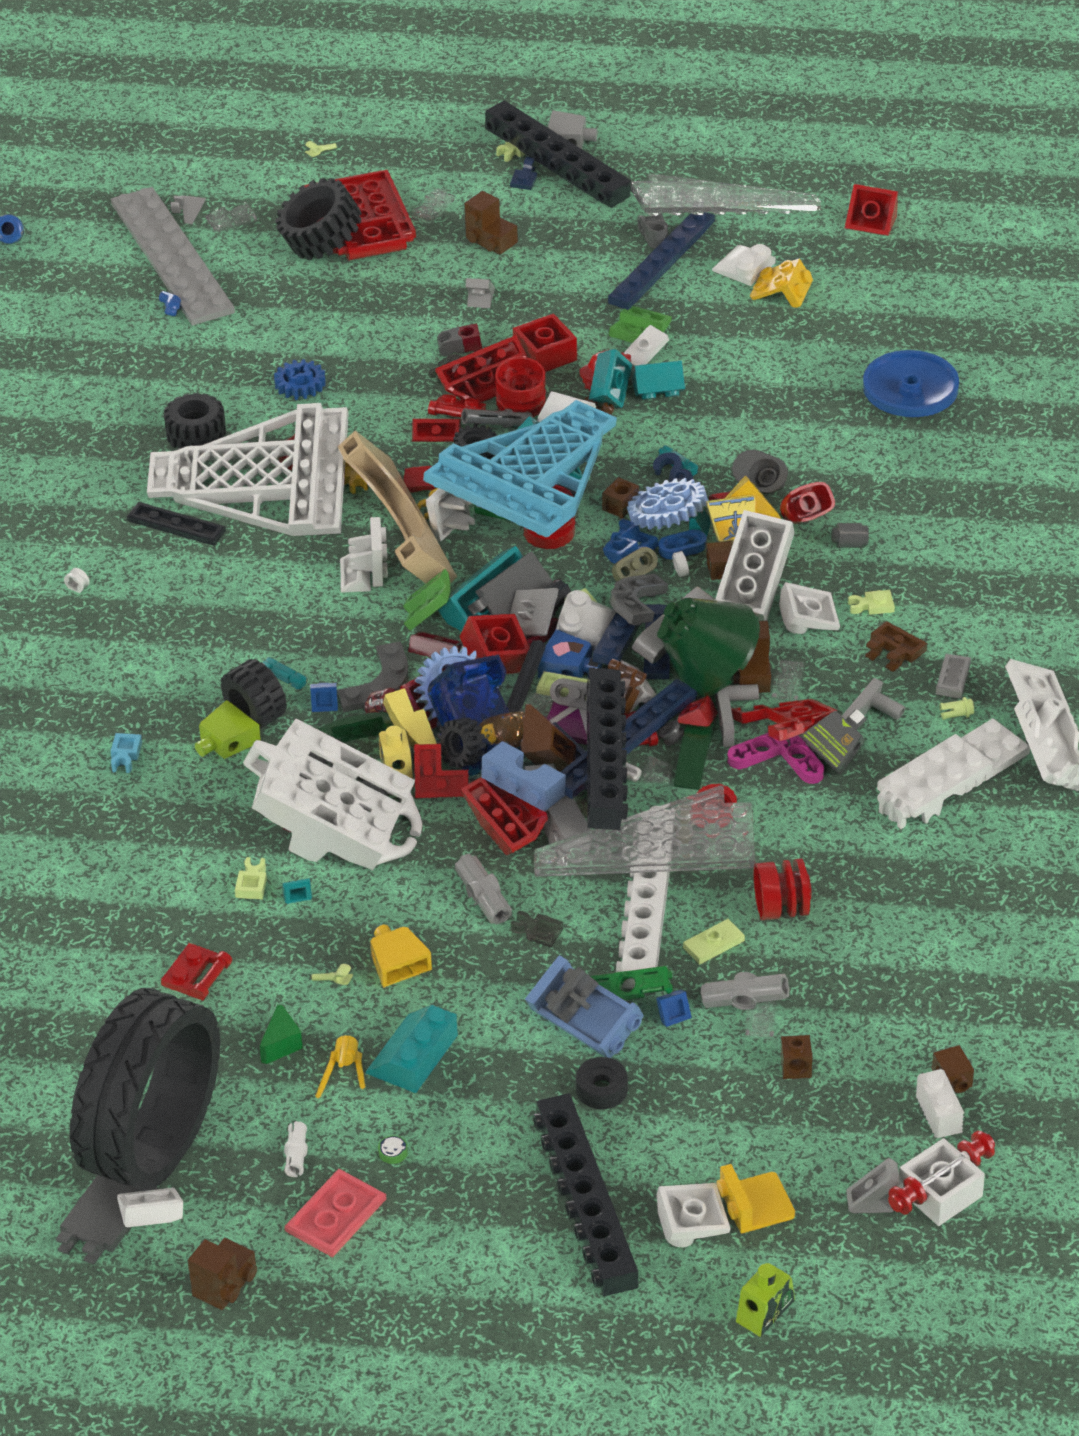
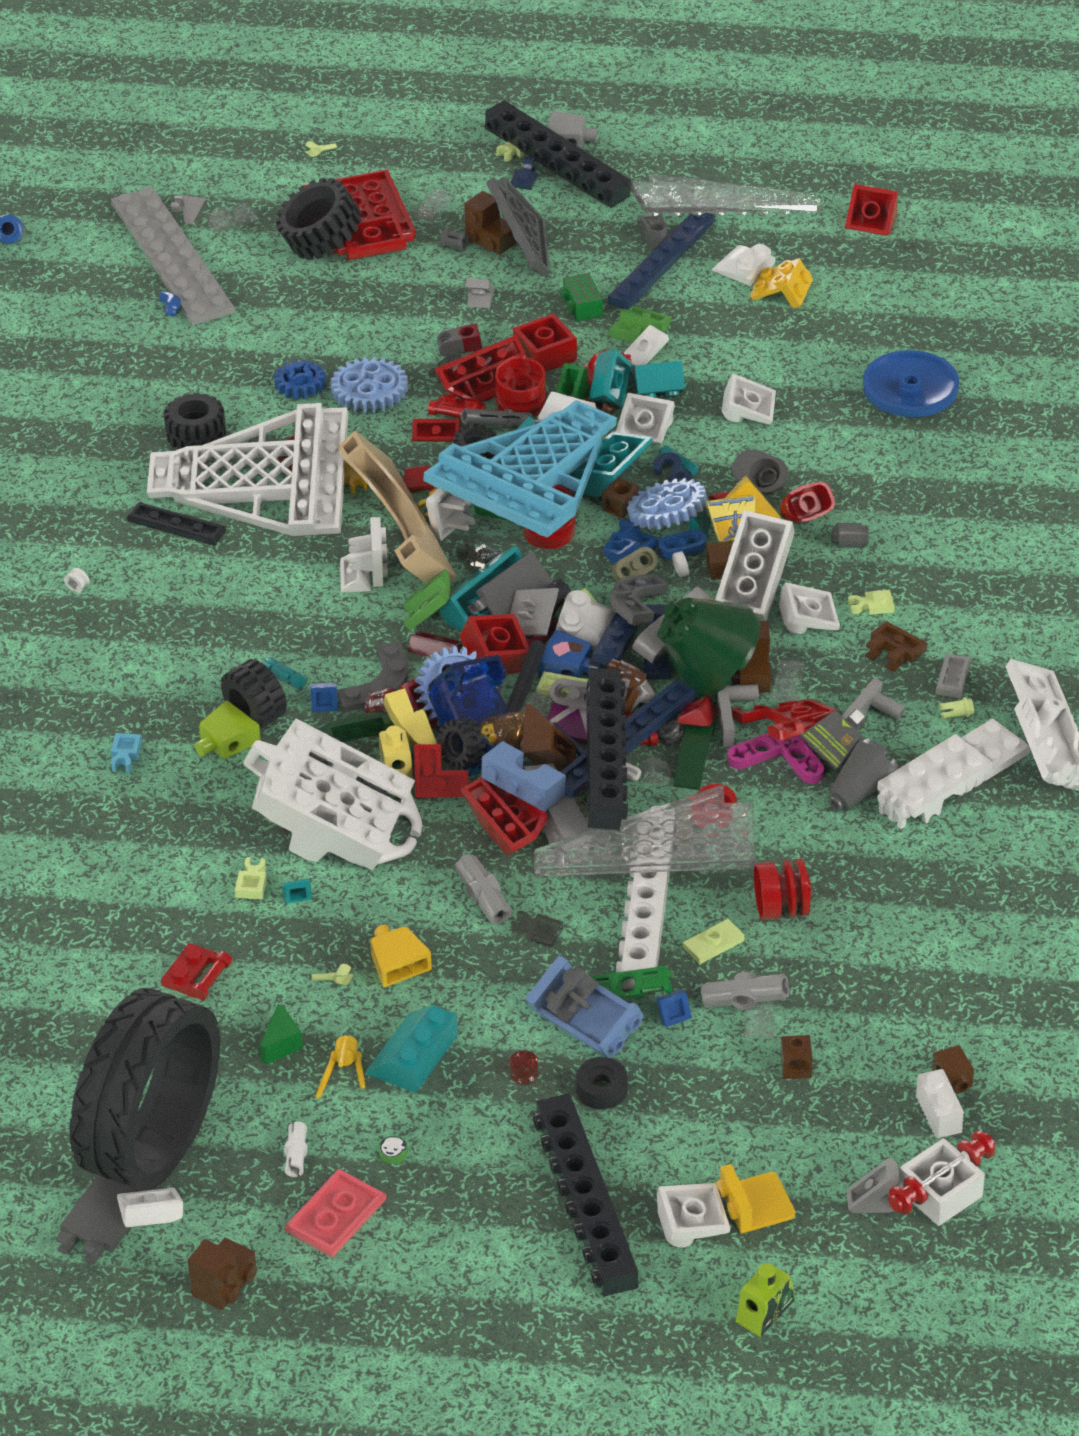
(369, 384): none -> light blue gear
(454, 239): none -> dark grey bush
(477, 556): none -> clear smoke plate
(518, 1063): none -> clear red wheel
(525, 223): none -> dark grey wing
(574, 382): none -> green slope
(582, 297): none -> green brick
(614, 458): none -> teal slope
(646, 417): none -> white slope
(748, 401): none -> white slope
(860, 775): none -> dark grey cone

